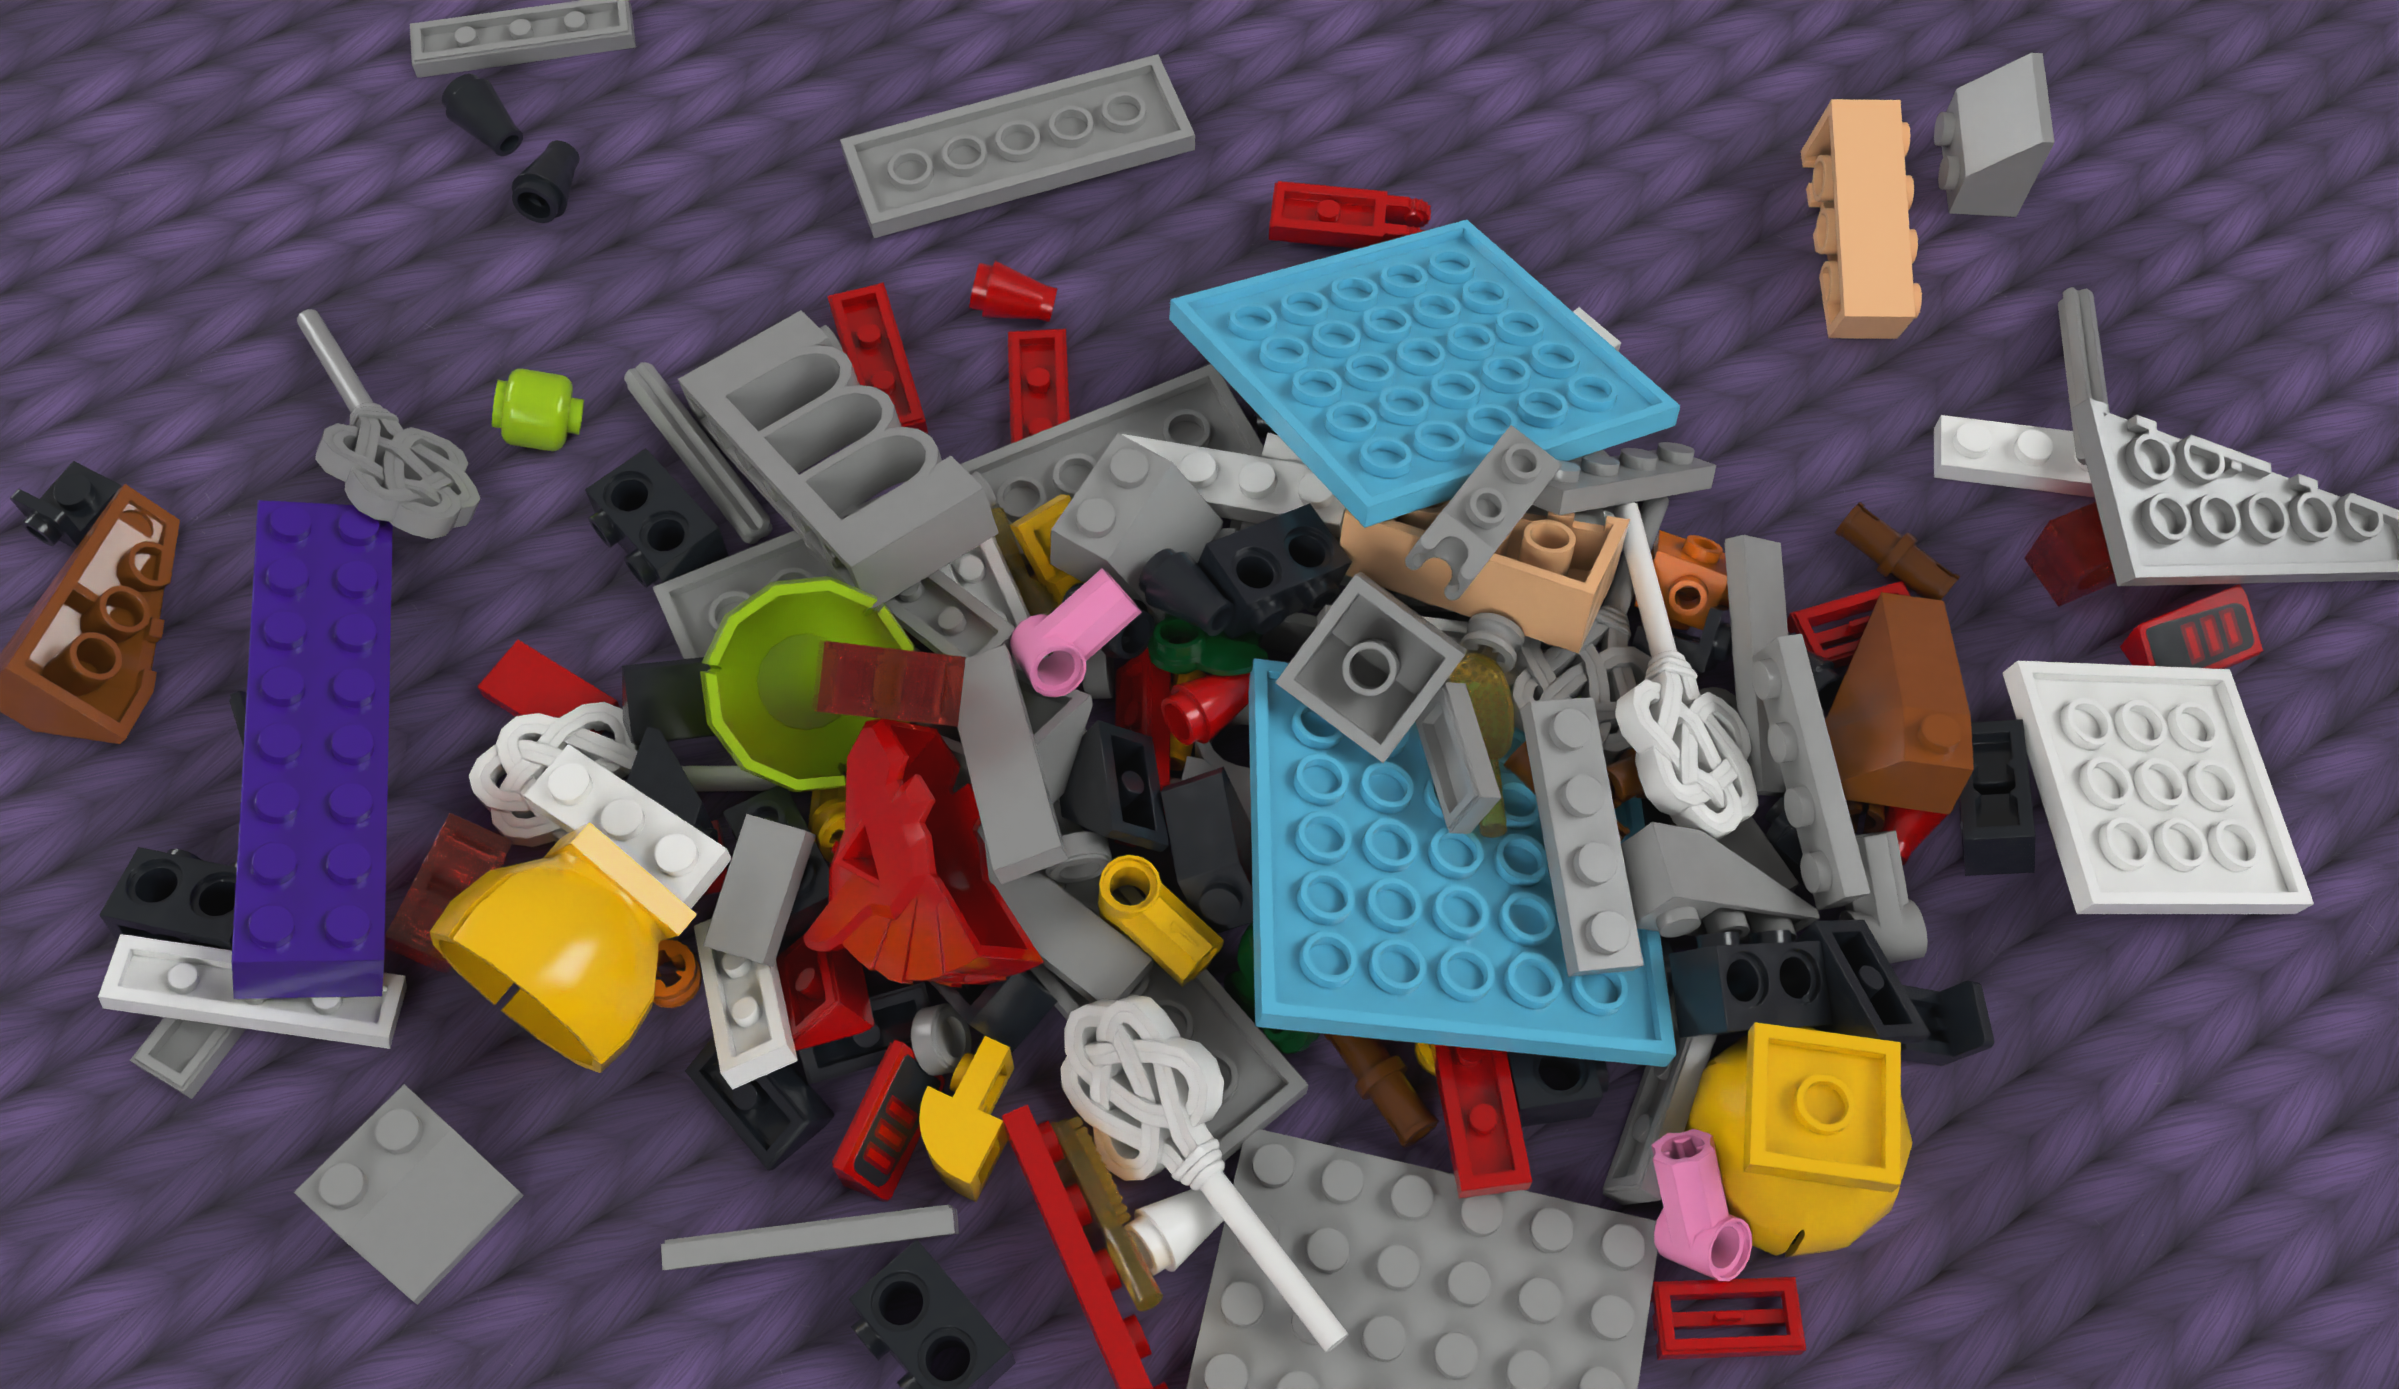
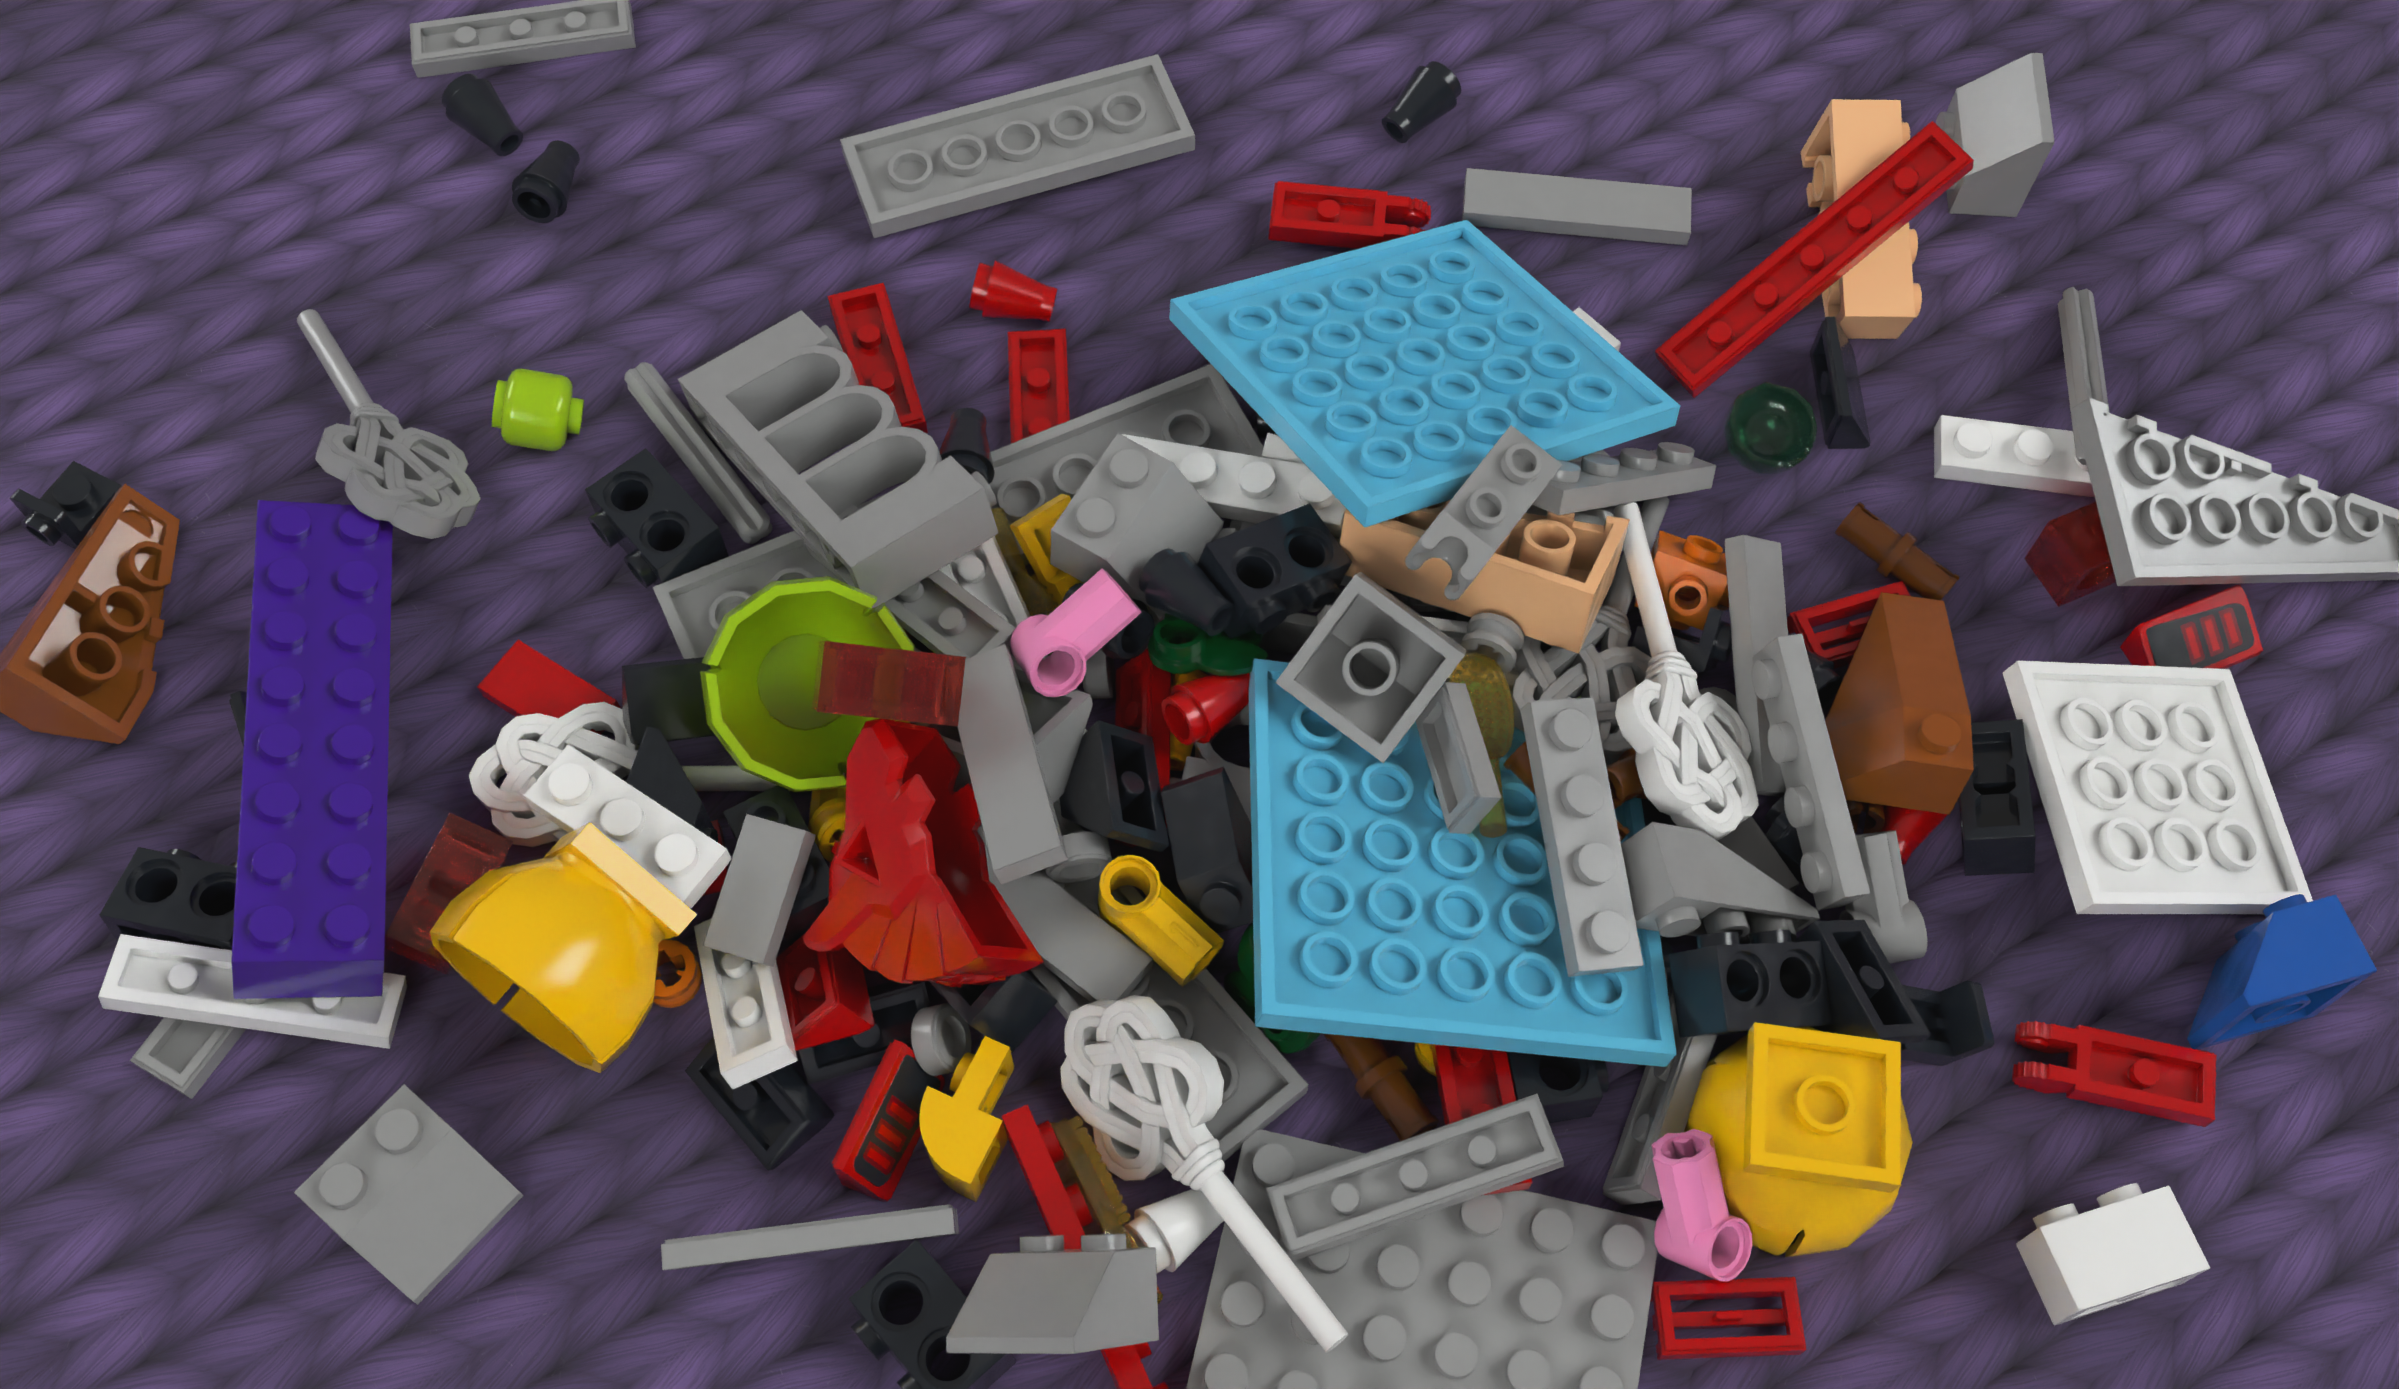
(969, 442): none -> black cone
(1060, 1298): none -> light grey slope
(1414, 1177): none -> light grey tile
(1423, 100): none -> black cone
(1577, 206): none -> light grey tile
(1770, 429): none -> clear green hair
(1814, 258): none -> red tile
(1838, 389): none -> black slope
(2110, 1253): none -> white brick
(2121, 1072): none -> red hinge
(2281, 971): none -> blue slope

